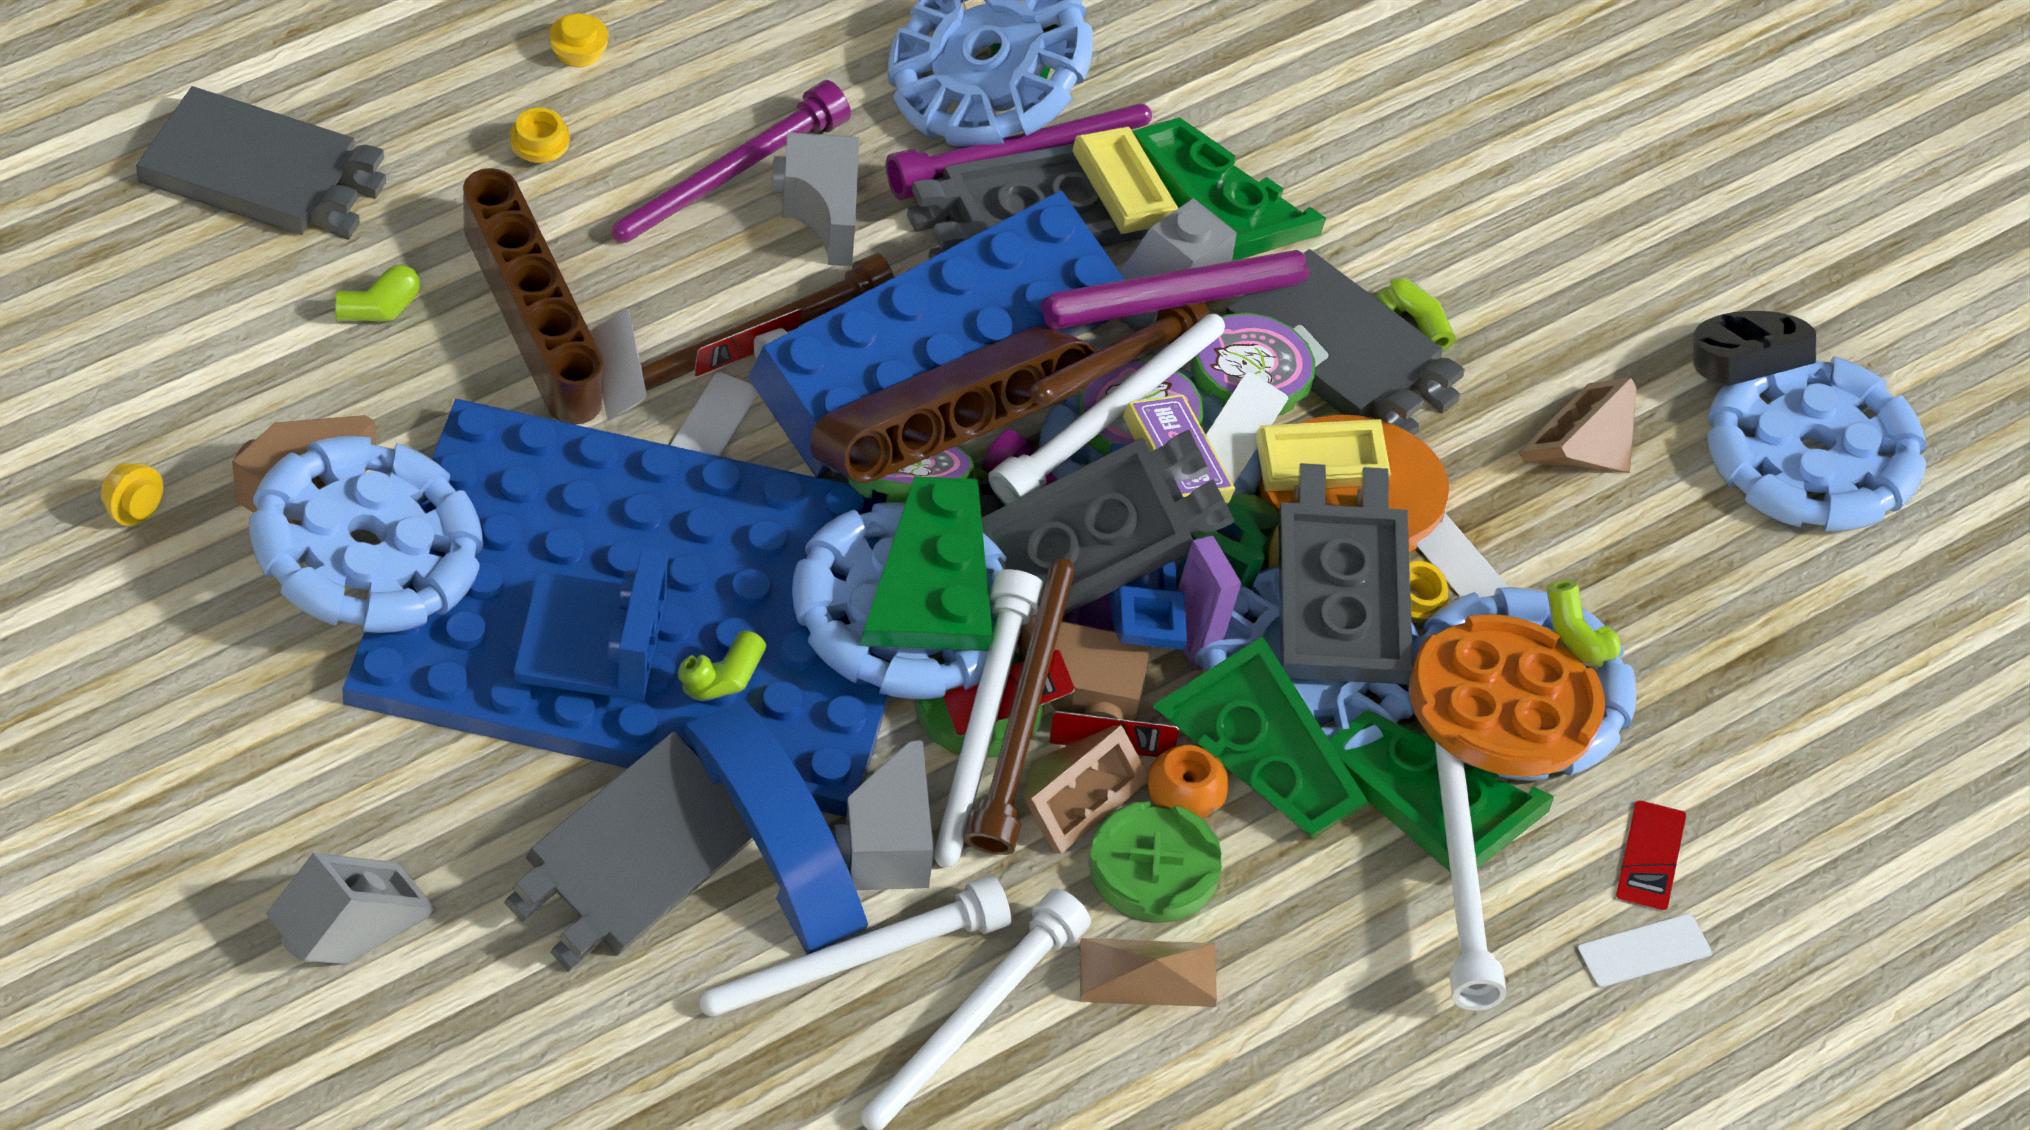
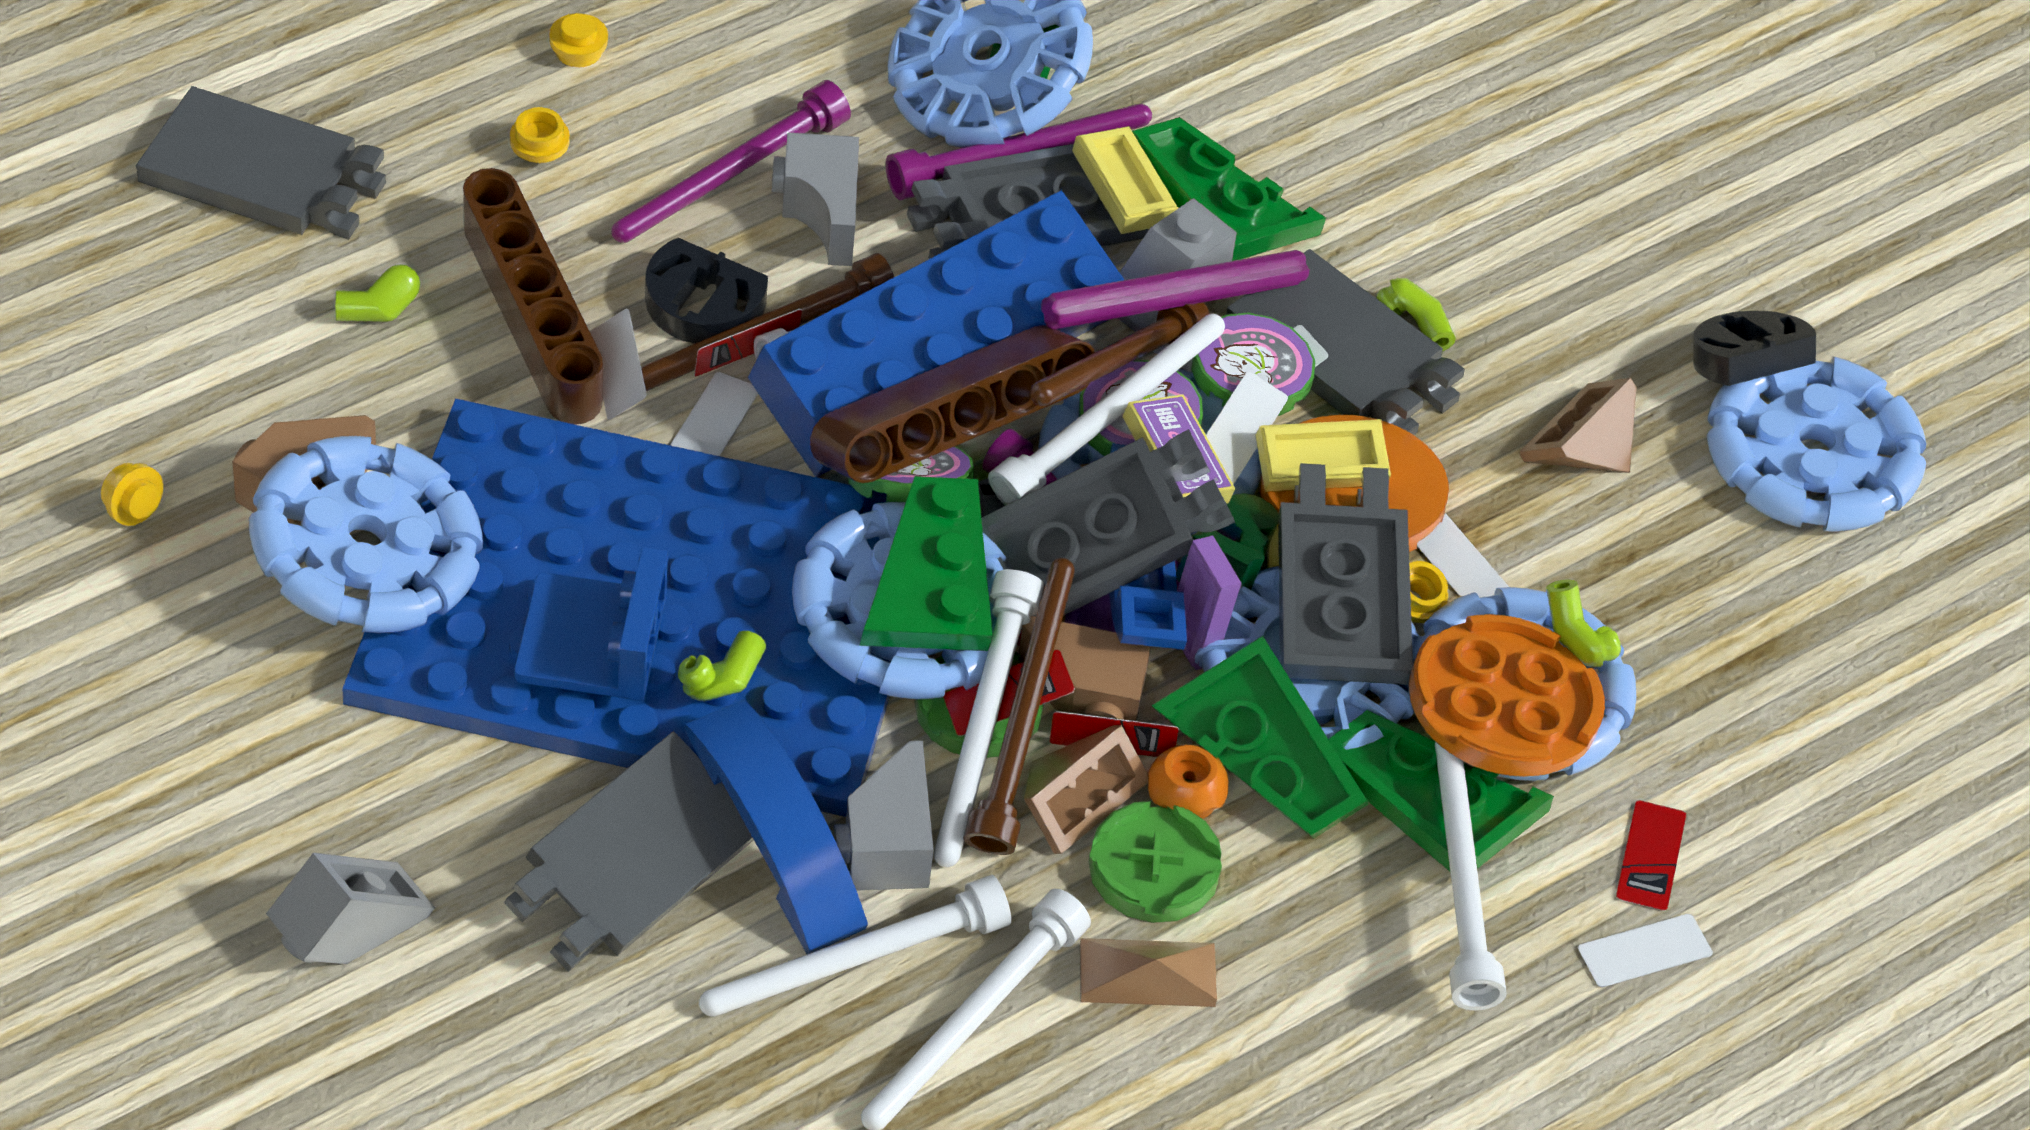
(682, 267): none -> black piece

